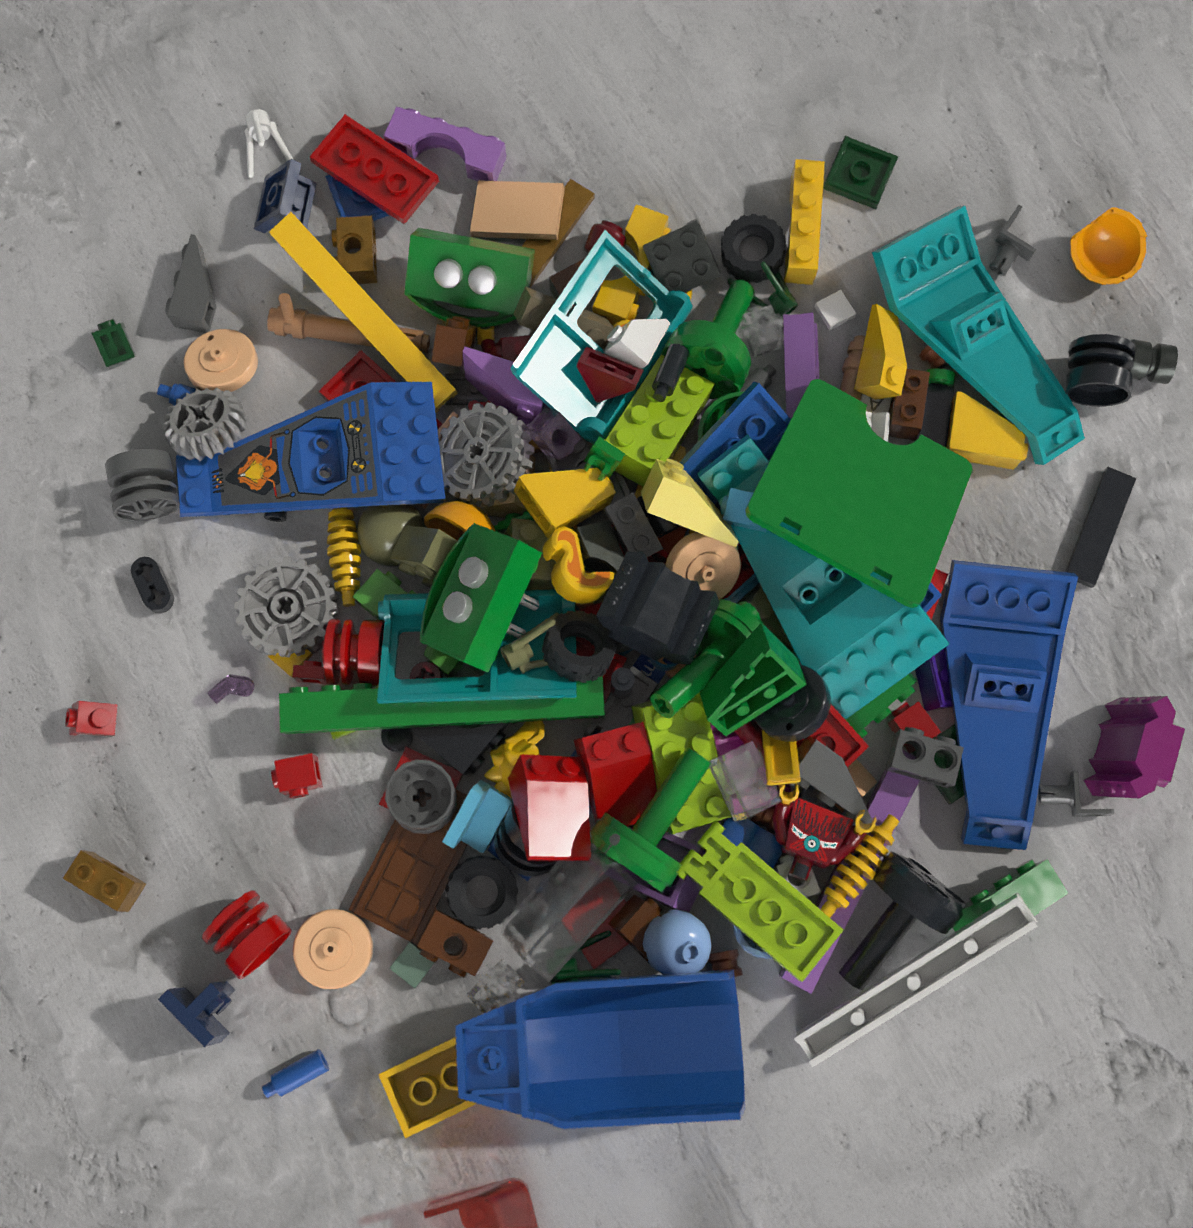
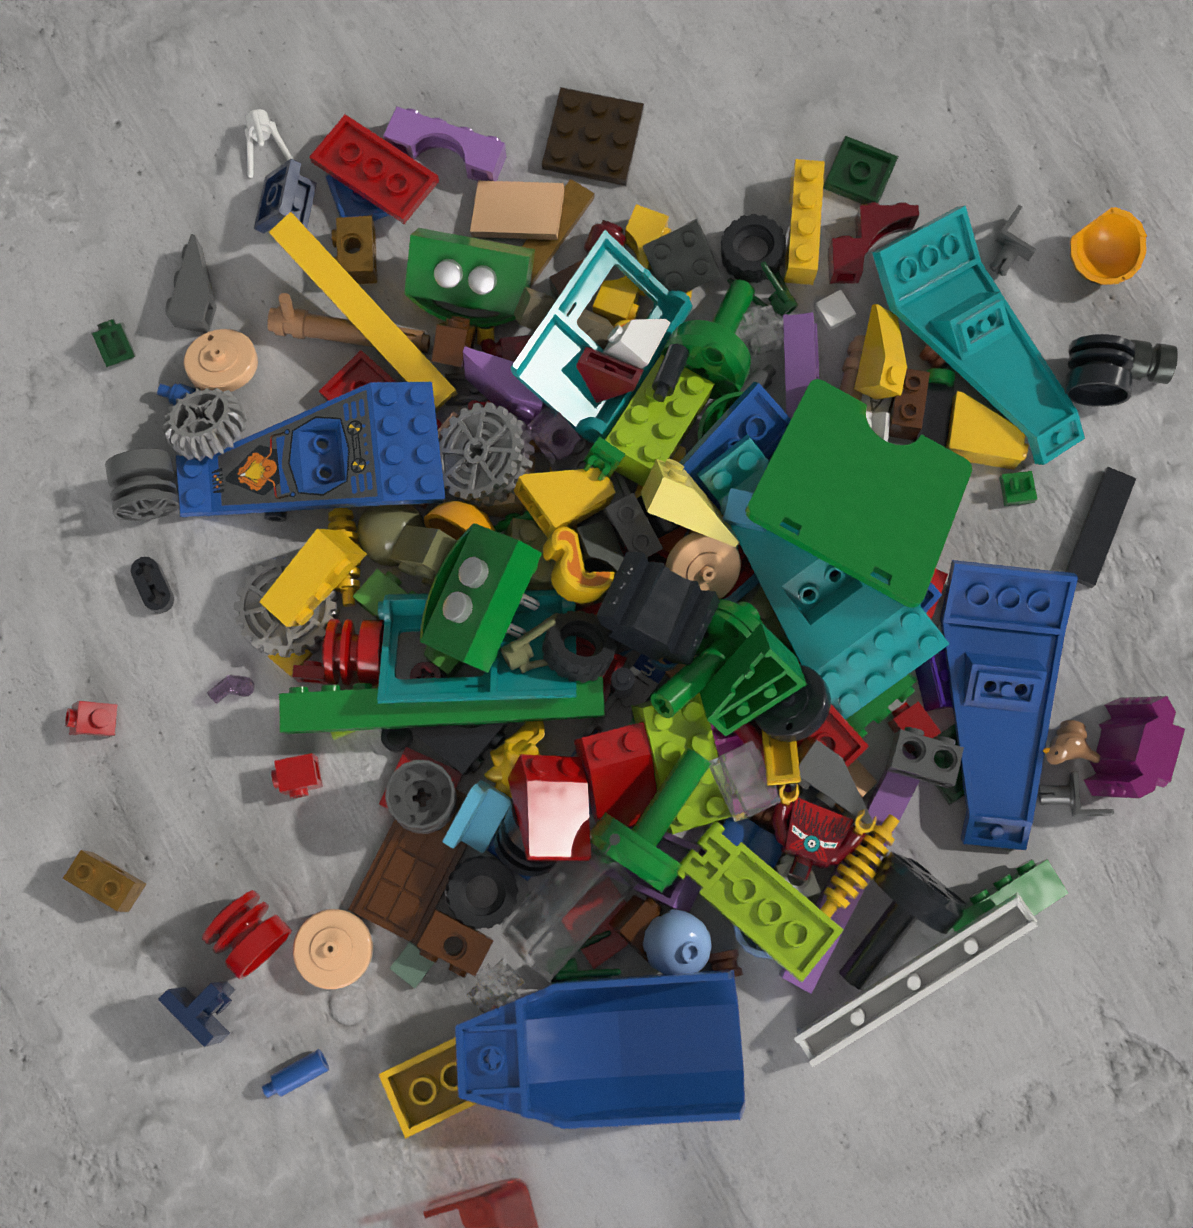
(312, 576): none -> yellow wedge
(593, 136): none -> dark brown plate
(871, 224): none -> dark red arch
(1018, 488): none -> green tile
(1070, 744): none -> medium nougat animal

